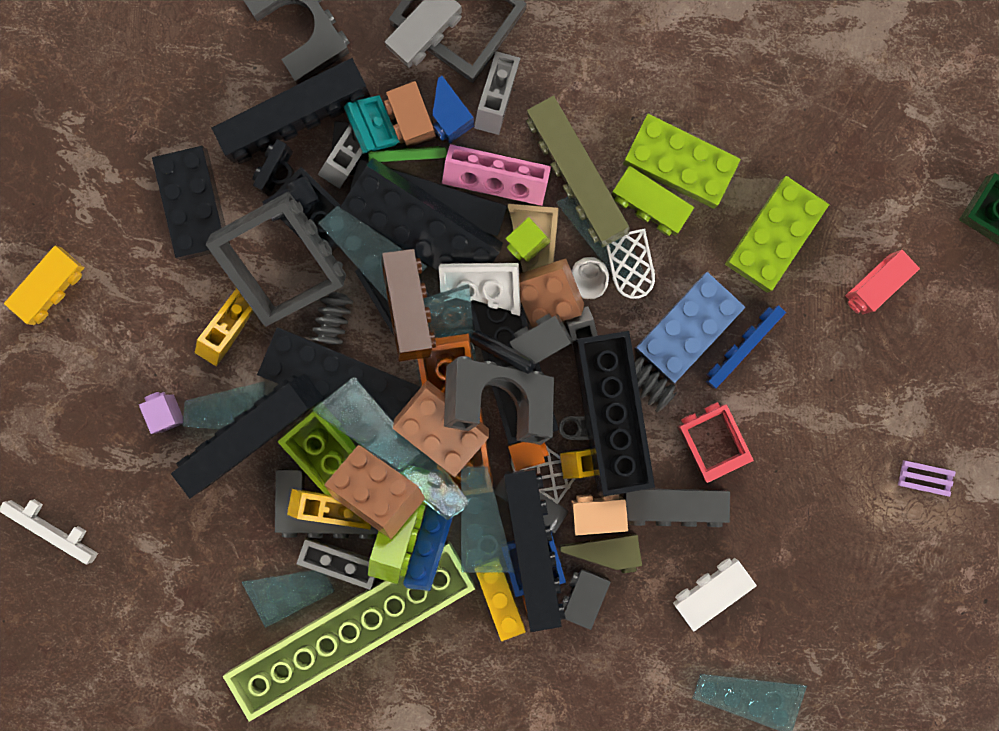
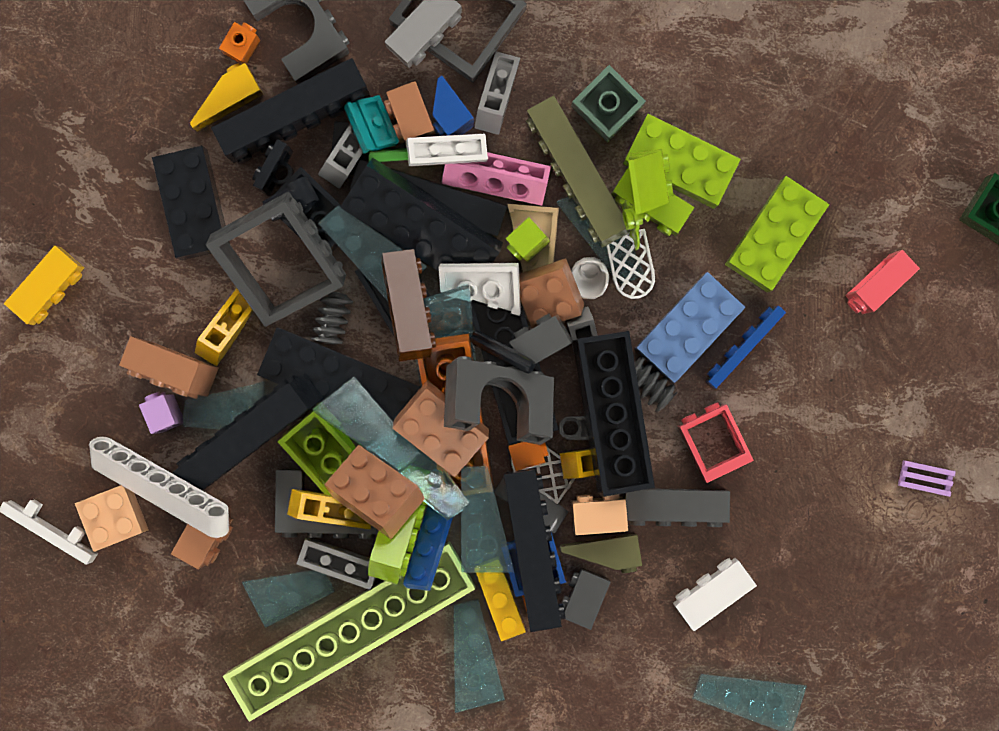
(111, 517): none -> light nougat brick
(160, 487): none -> white beam
(168, 368): none -> nougat brick
(198, 548): none -> nougat brick
(229, 94): none -> yellow slope
(240, 42): none -> orange brick
(447, 149): none -> white plate
(474, 663): none -> clear light blue wing
(608, 103): none -> sand green brick
(632, 222): none -> lime plate
(649, 180): none -> lime slope

